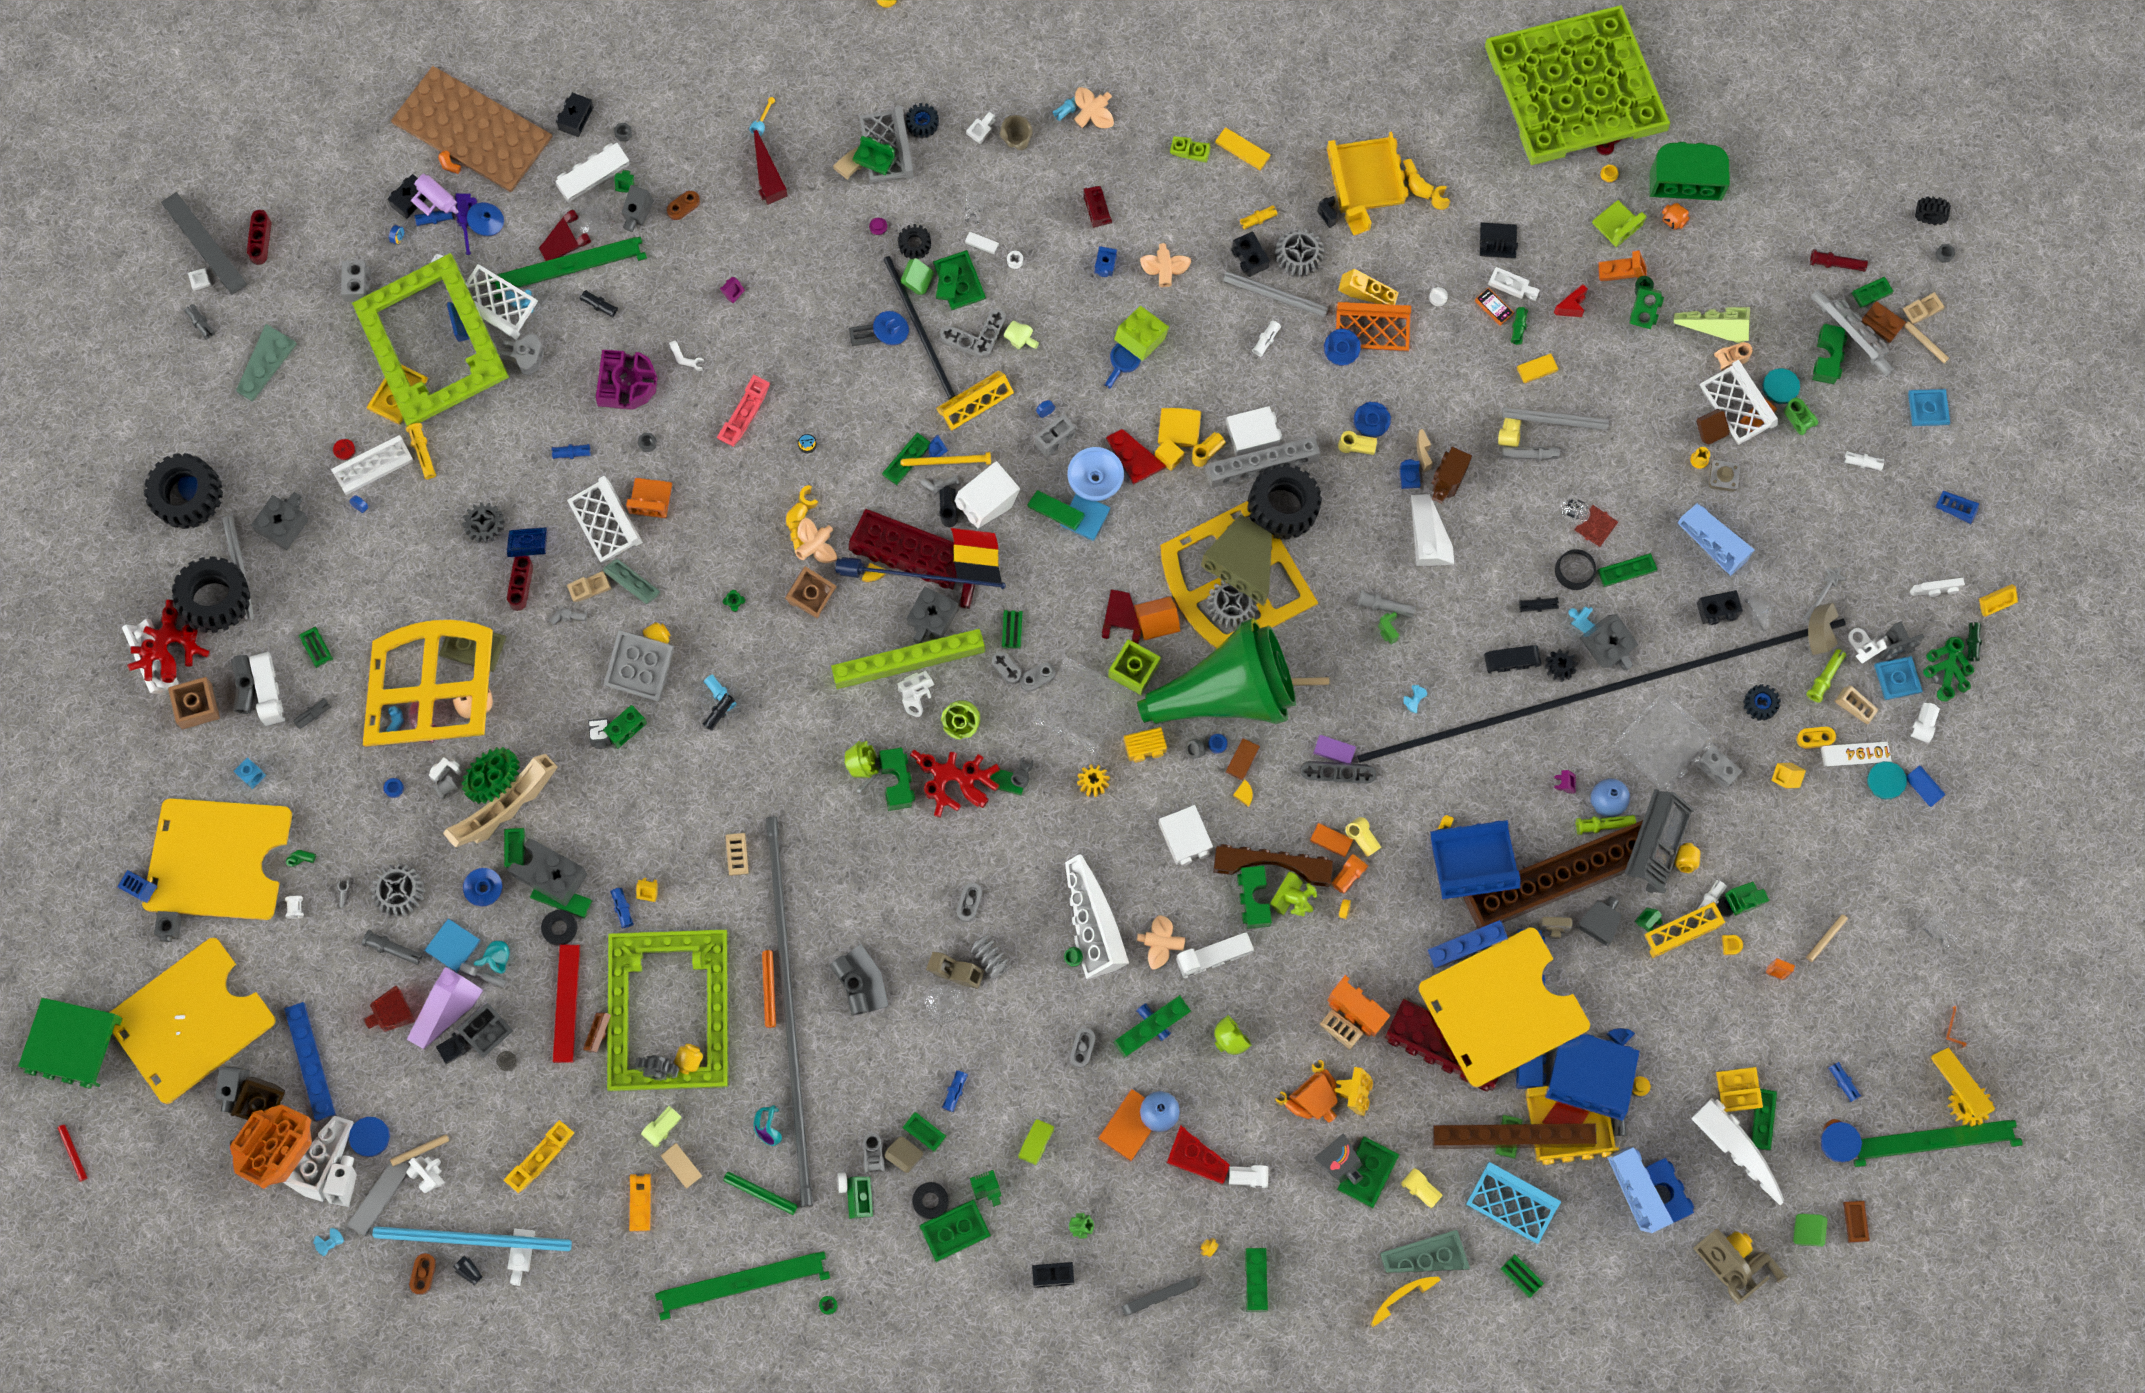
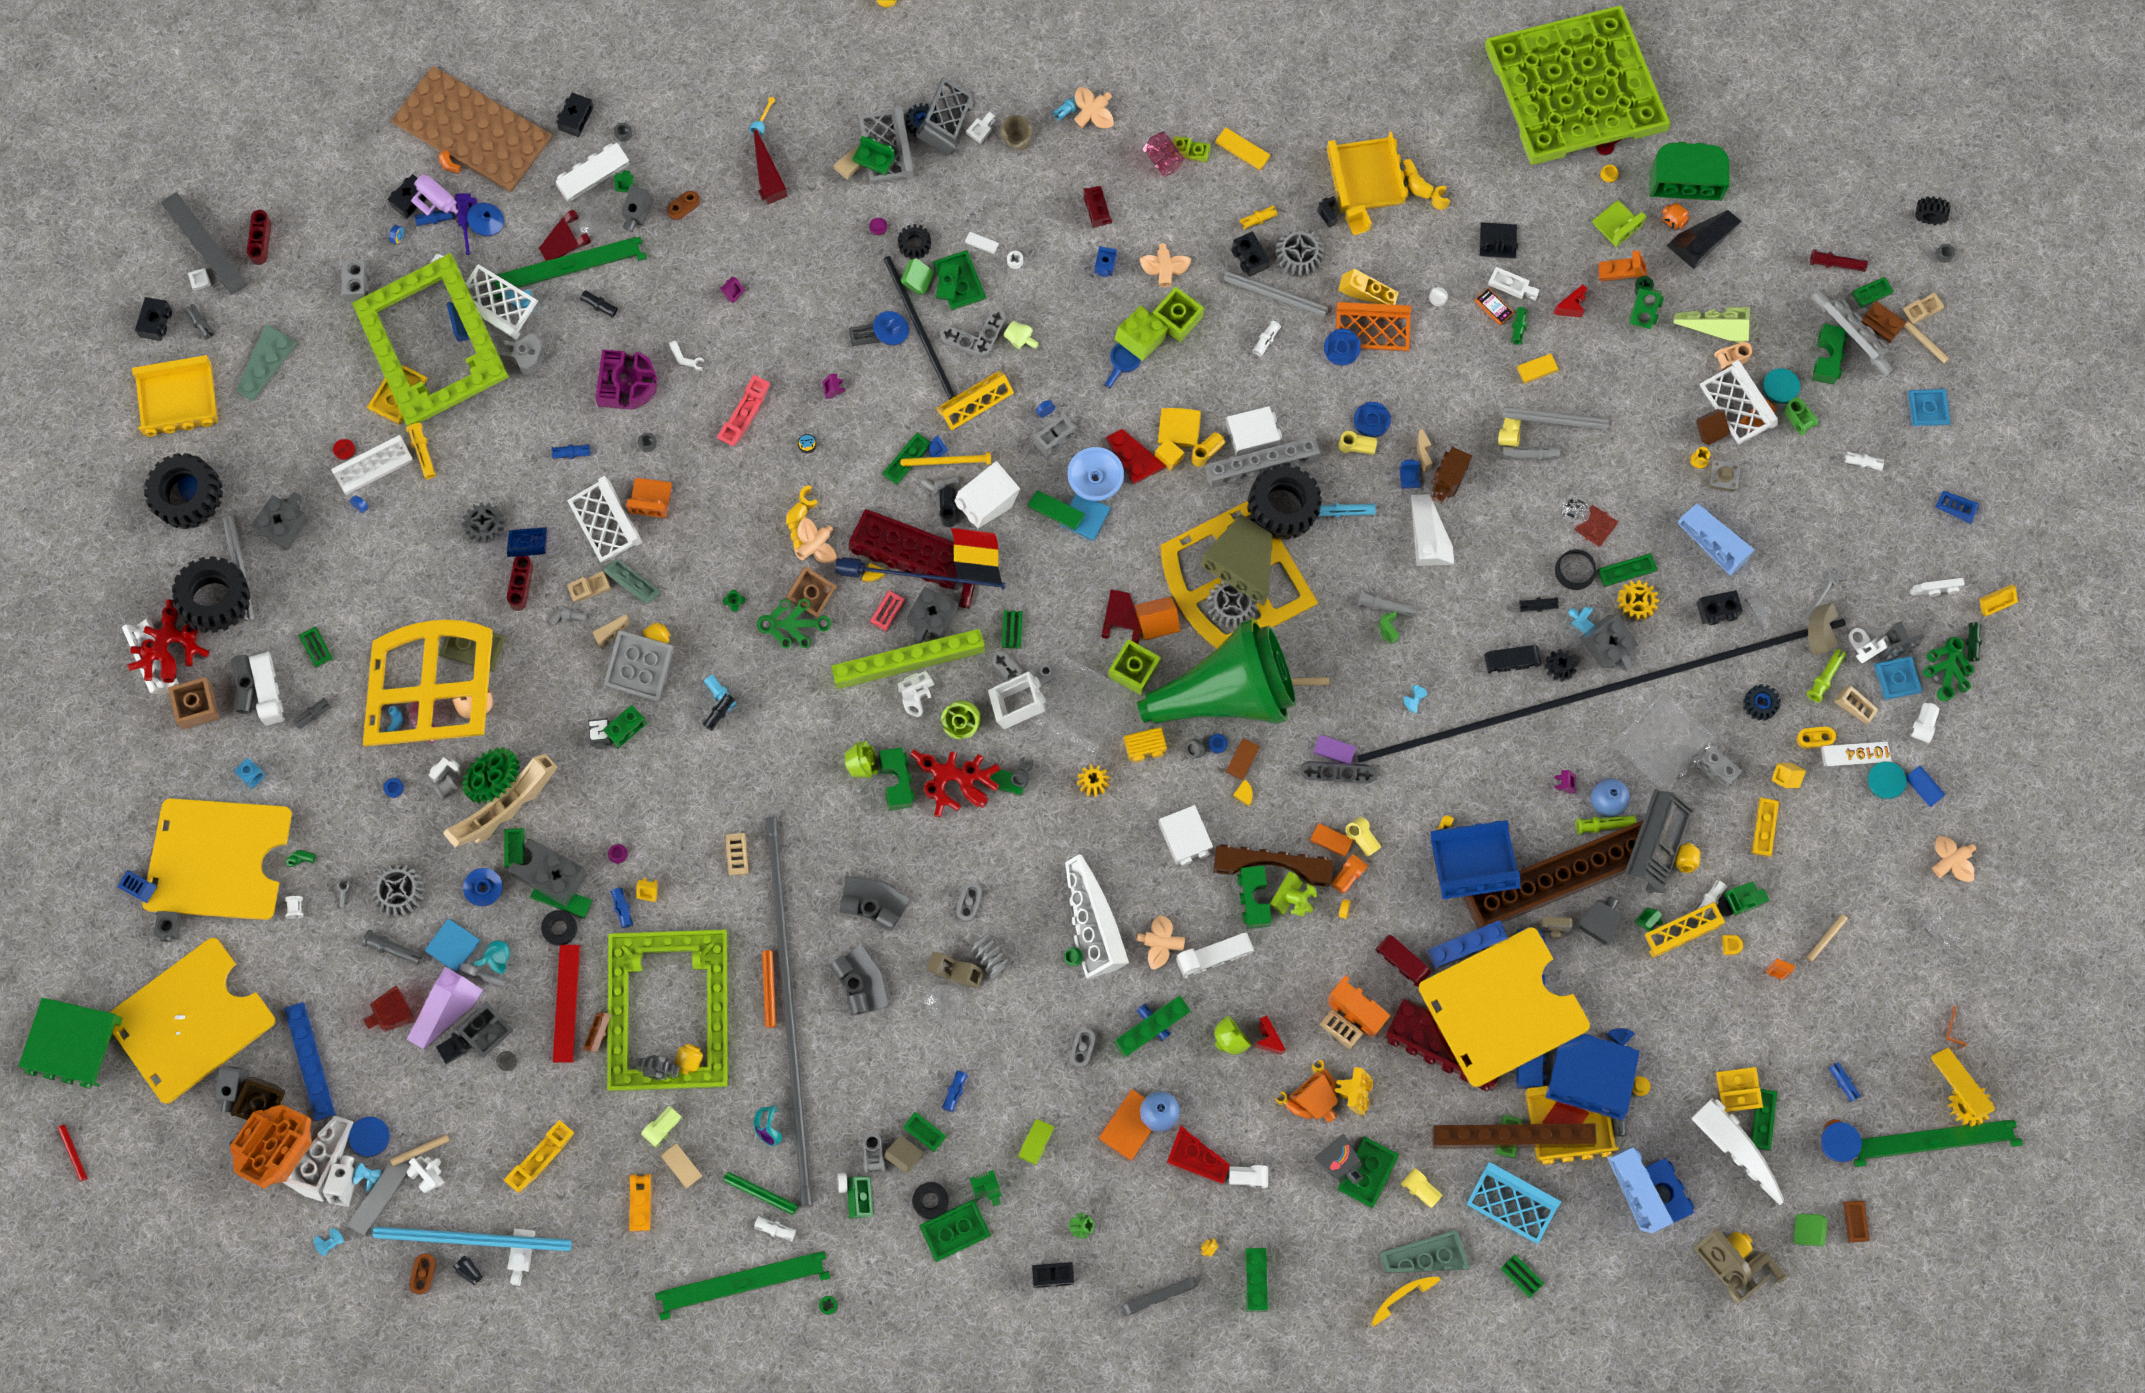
(150, 310): none -> black brick
(175, 395): none -> yellow panel
(371, 1175): none -> medium azure piece
(608, 632): none -> tan slope
(617, 853): none -> magenta plate
(775, 1228): none -> white pin
(790, 623): none -> green plant
(831, 386): none -> magenta tile
(863, 892): none -> dark grey panel
(880, 624): none -> coral tile
(938, 136): none -> dark grey piece
(1009, 688): none -> white window
(1163, 153): none -> clear pink brick
(1179, 313): none -> lime brick
(1272, 1041): none -> red slope
(1346, 510): none -> medium azure pin
(1403, 959): none -> dark red beam
(1636, 591): none -> yellow gear
(1700, 240): none -> black wedge
(1765, 827): none -> yellow tile
(1954, 859): none -> light nougat plant

